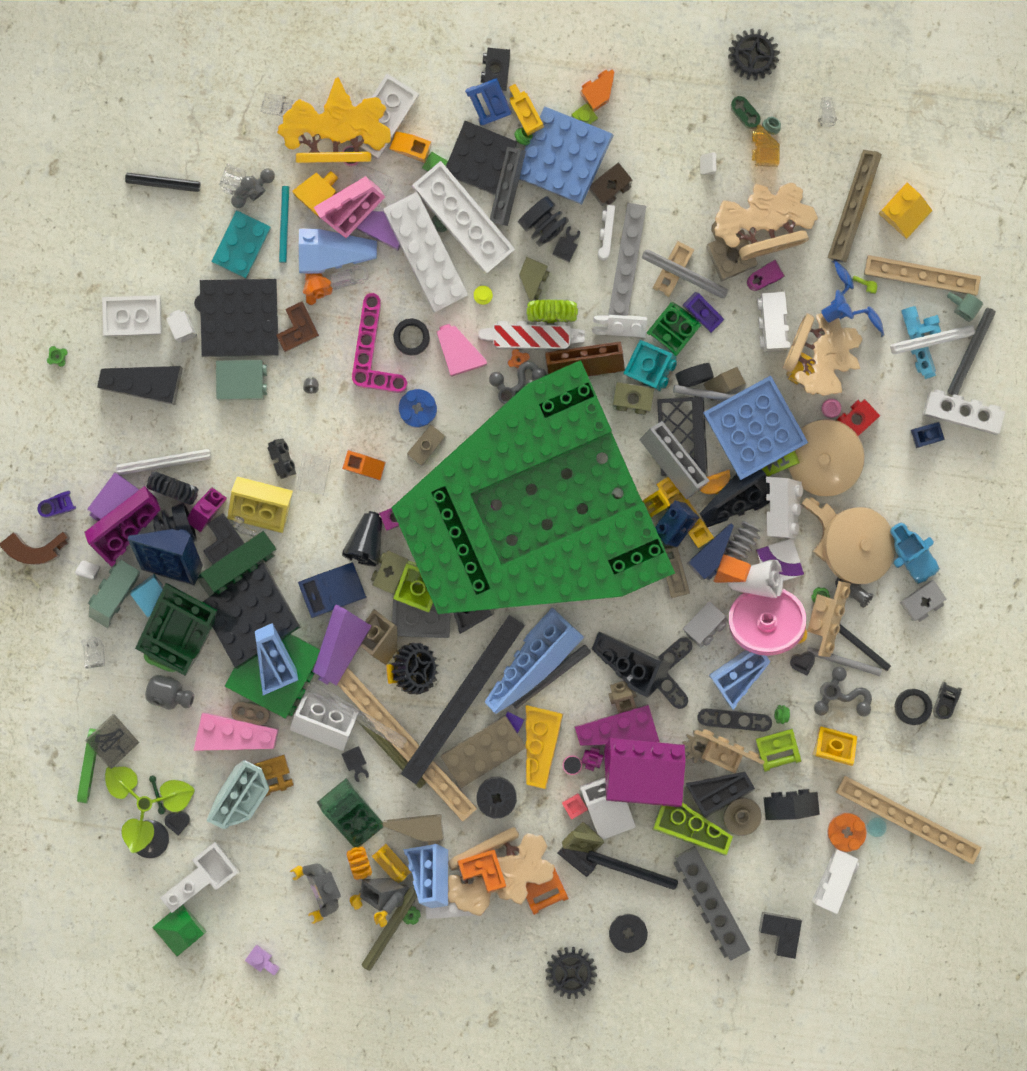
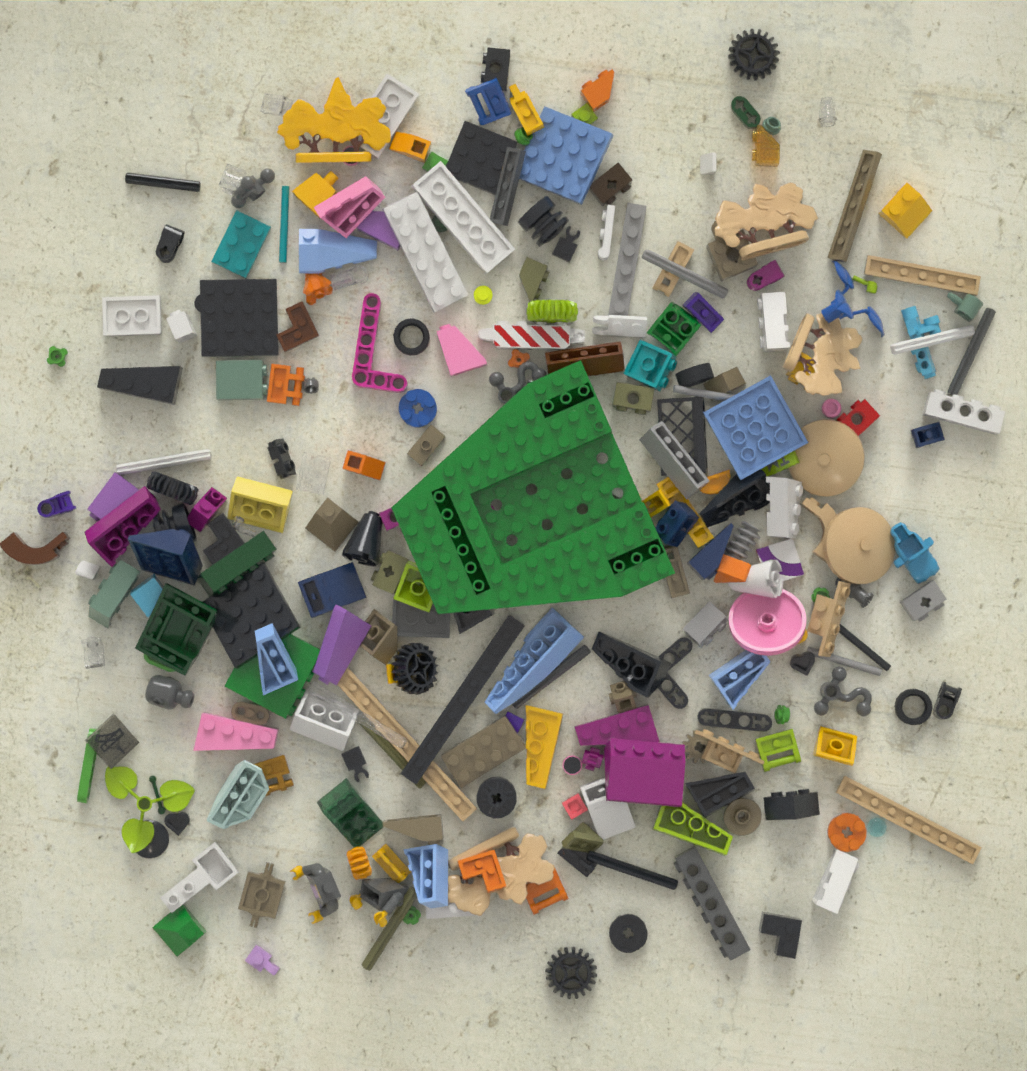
(170, 240): none -> black piece
(261, 895): none -> dark tan plate
(279, 384): none -> orange plate
(331, 524): none -> dark tan slope

